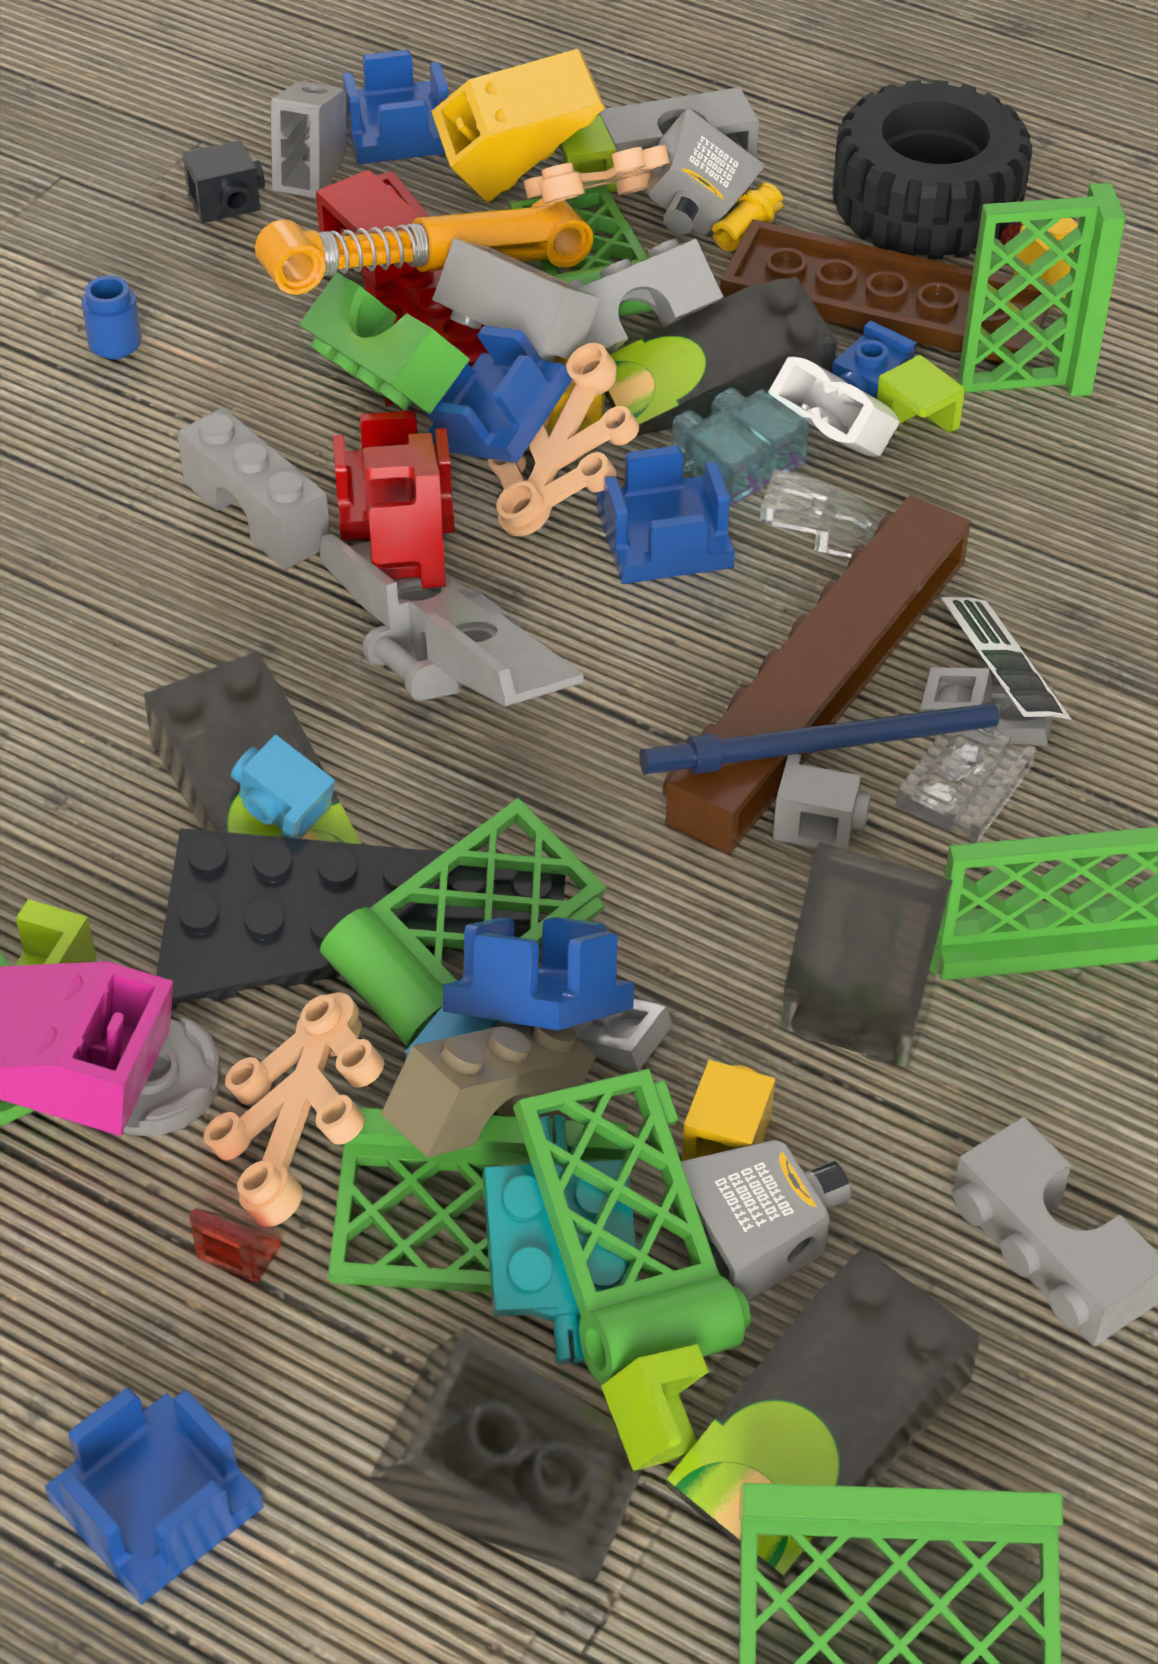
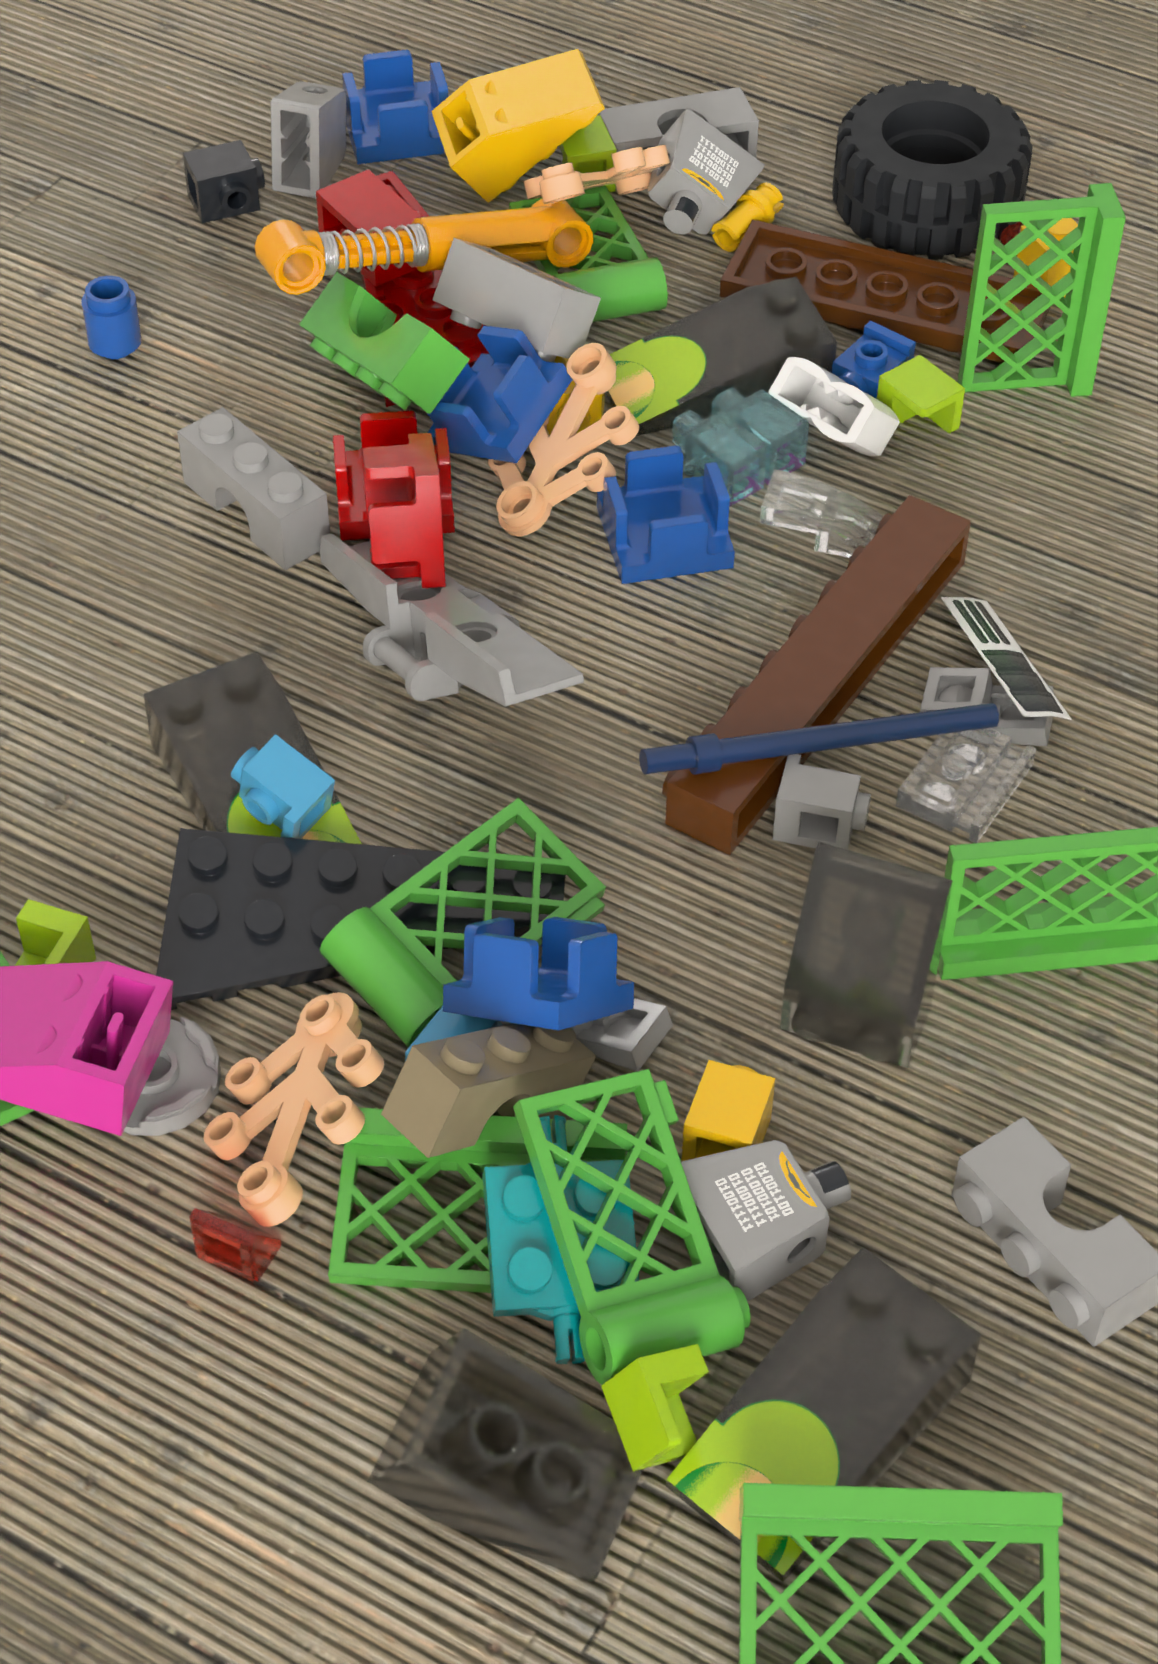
(152, 1488): blue panel -> none
(671, 282): light grey arch -> none

